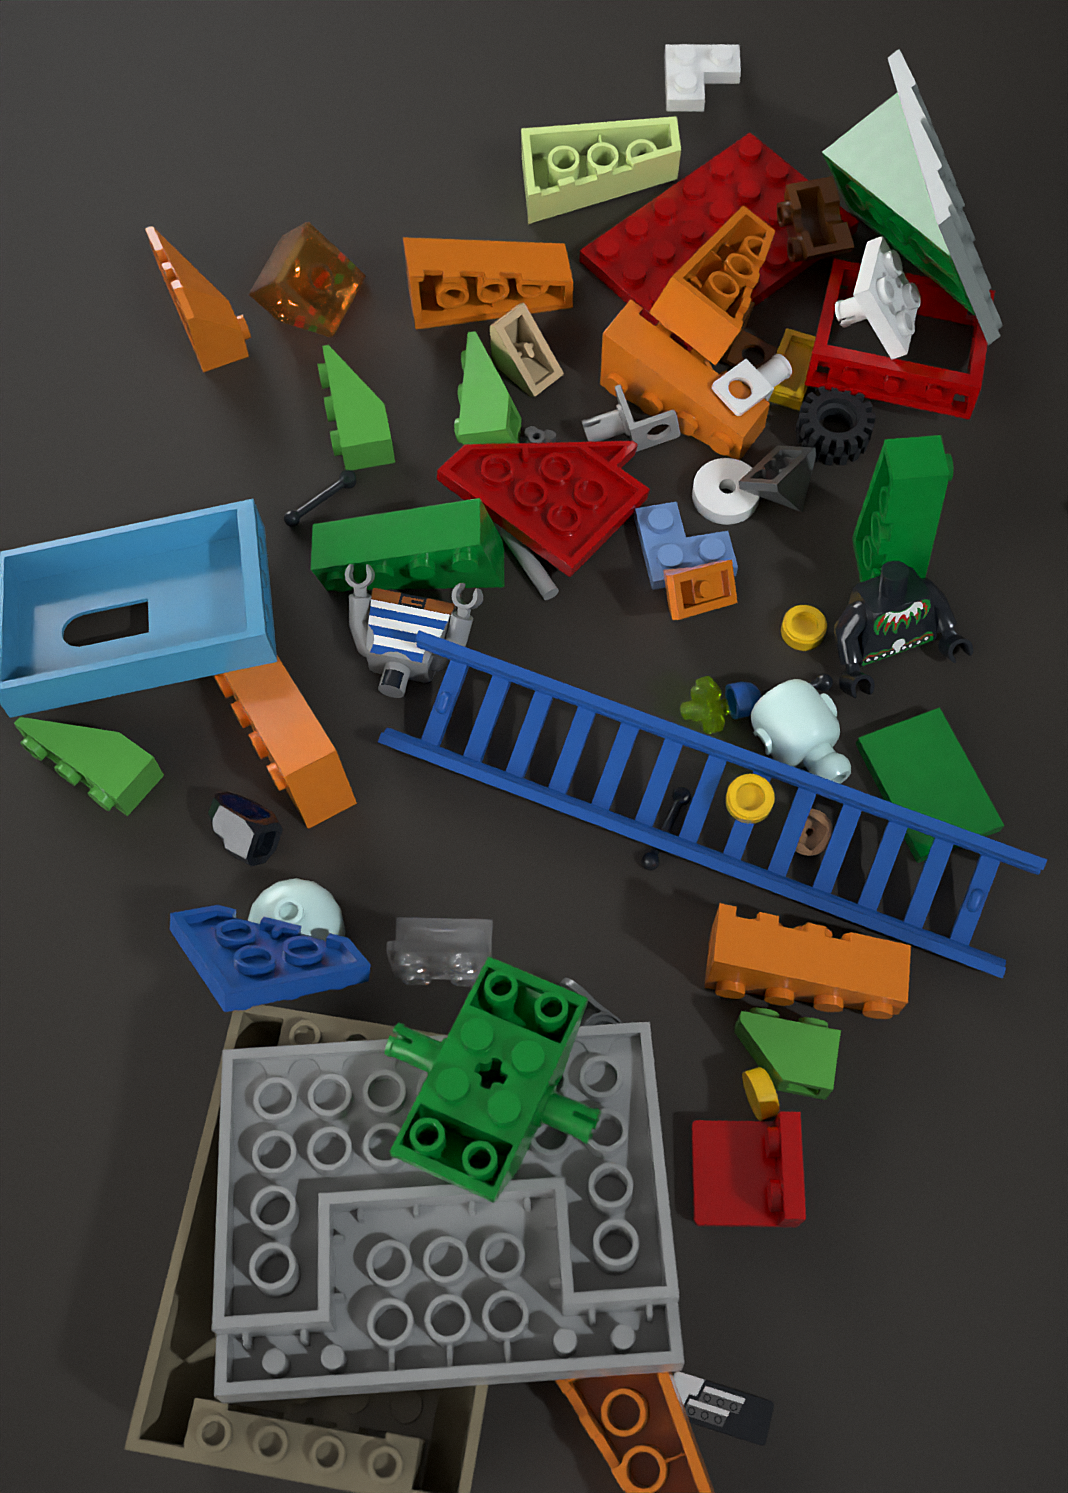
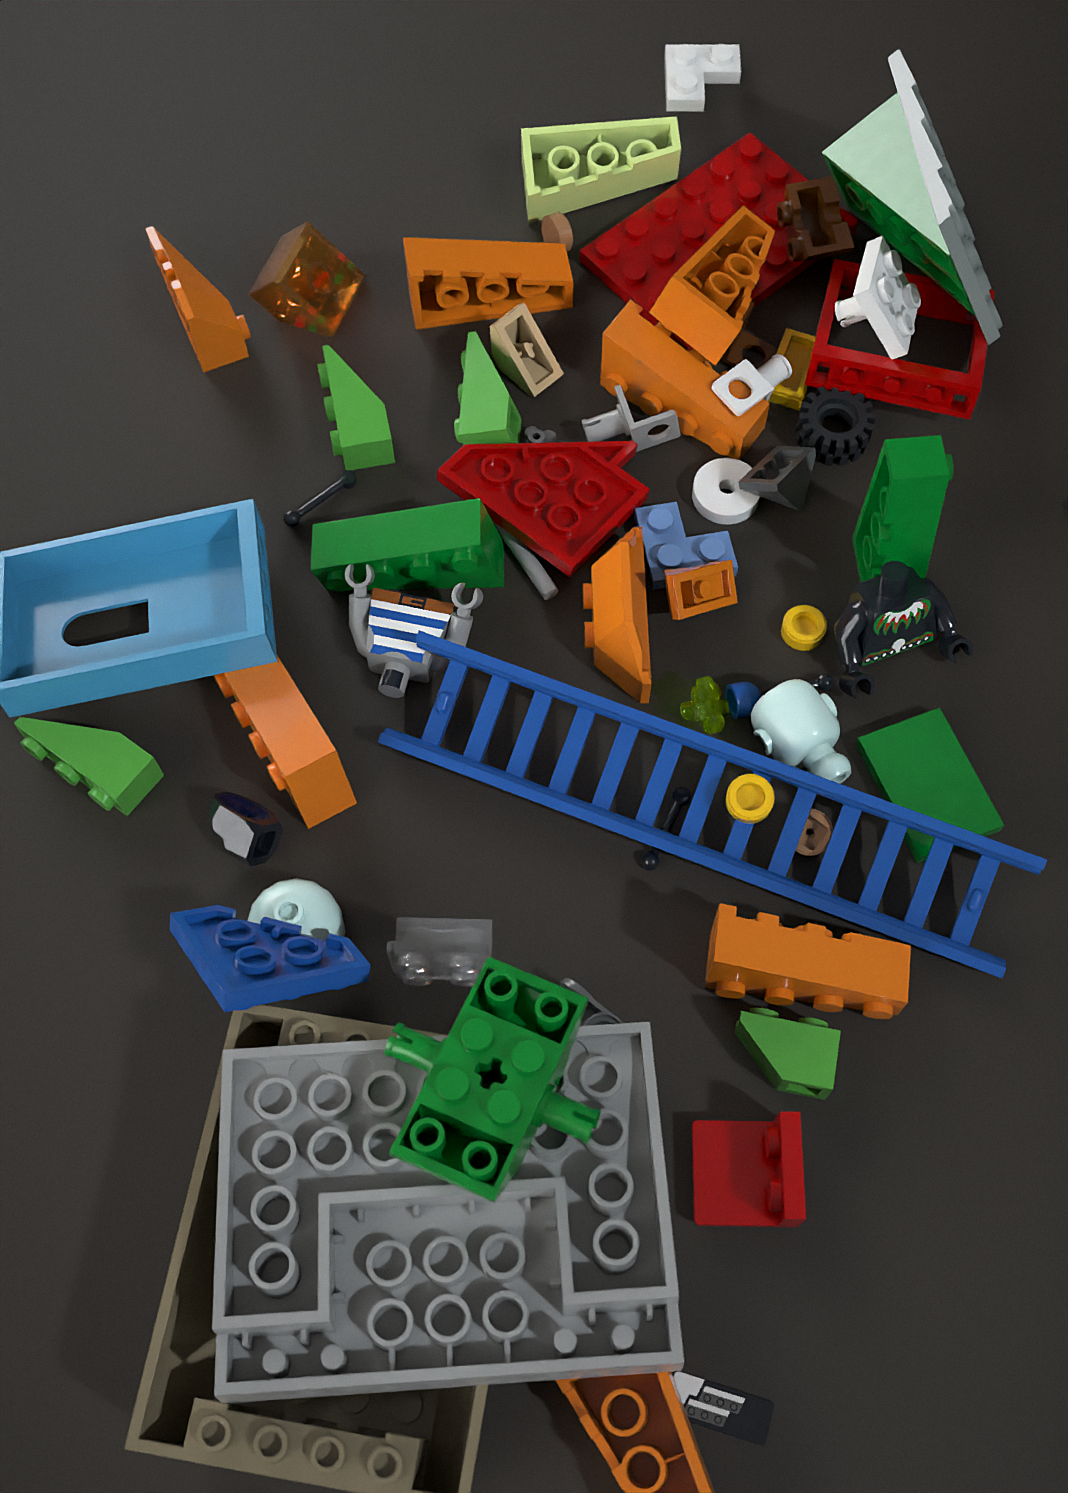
(557, 230): none -> medium nougat tile
(620, 616): none -> orange wedge
(760, 1093): yellow tile -> none

